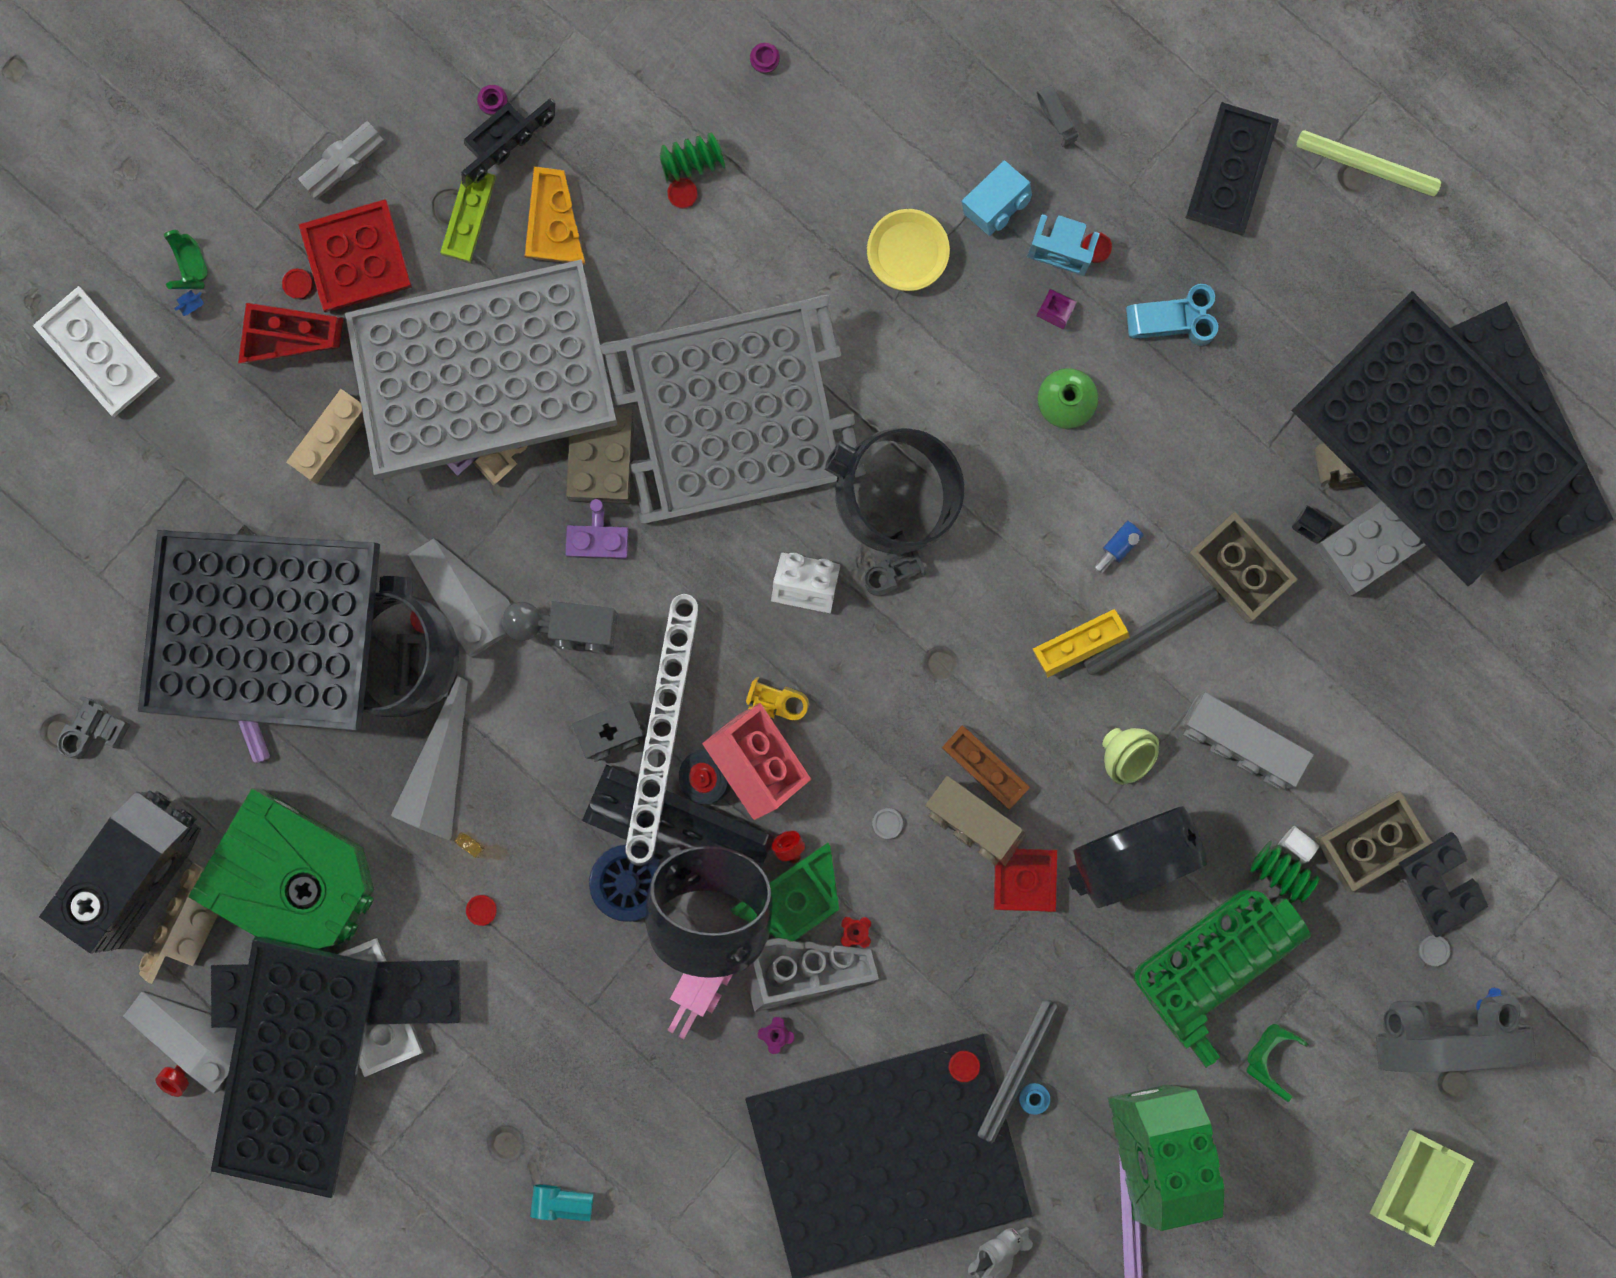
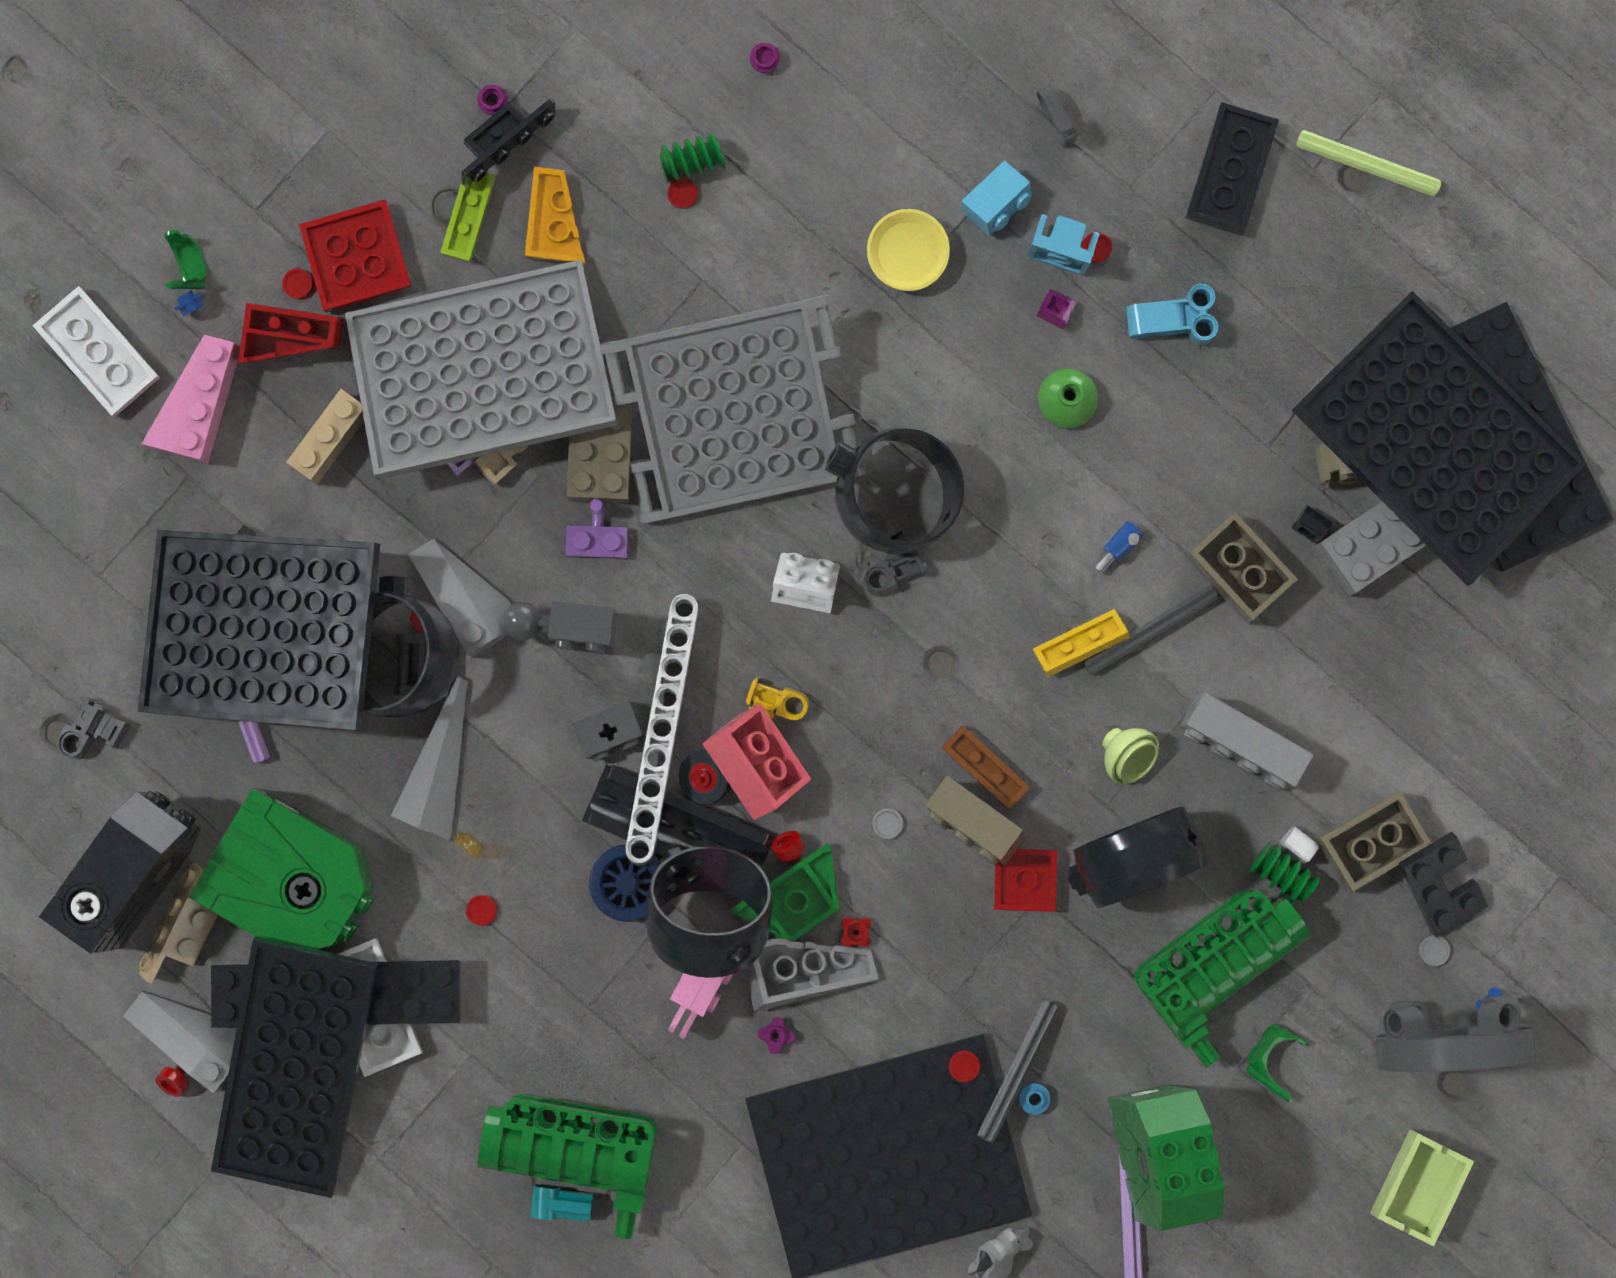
(196, 403): none -> bright pink wedge
(341, 160): light grey piece -> none
(571, 1151): none -> green piece

